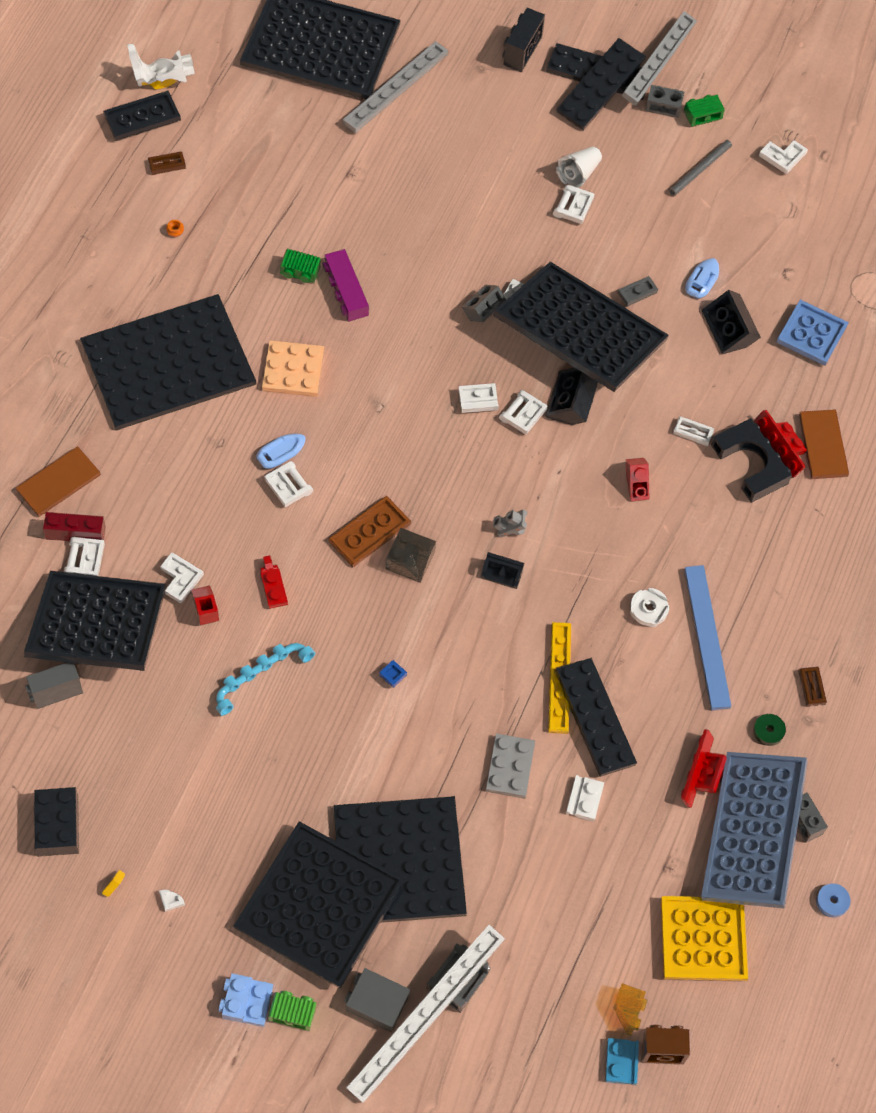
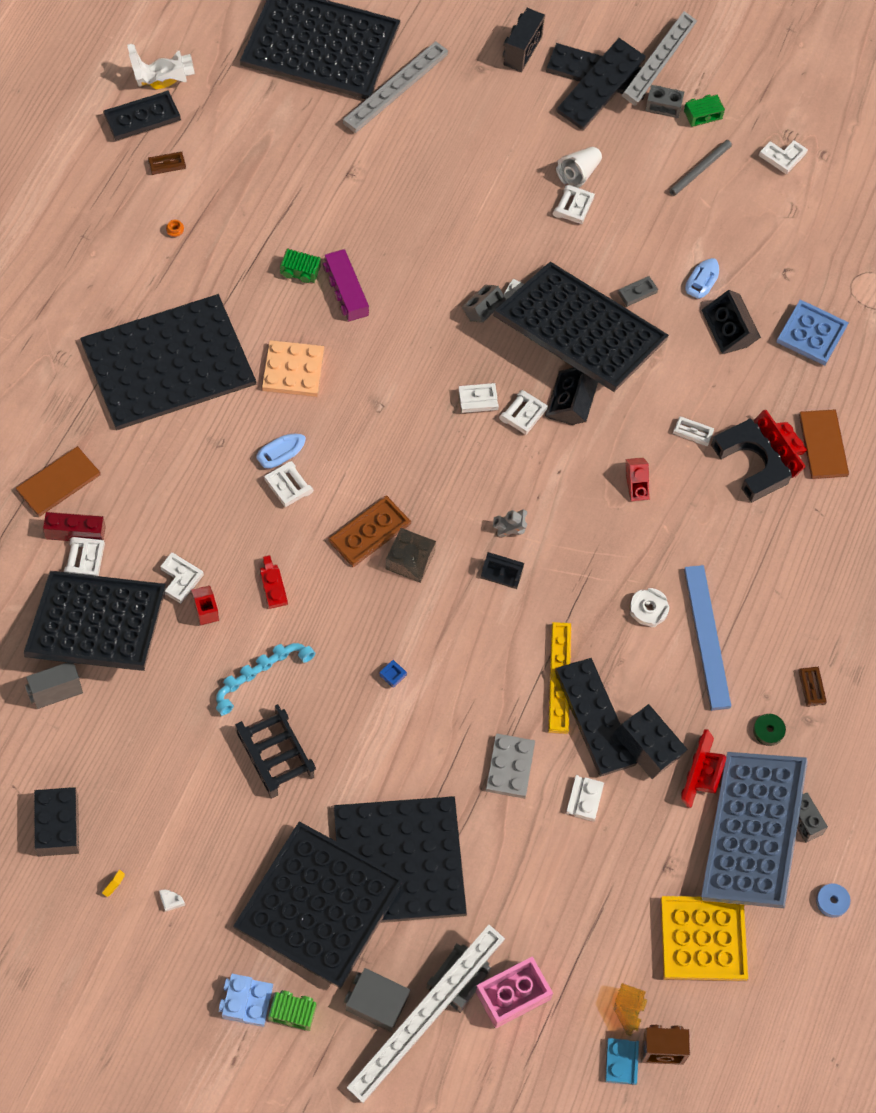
(264, 766): none -> black fence
(514, 992): none -> bright pink brick
(650, 741): none -> black brick

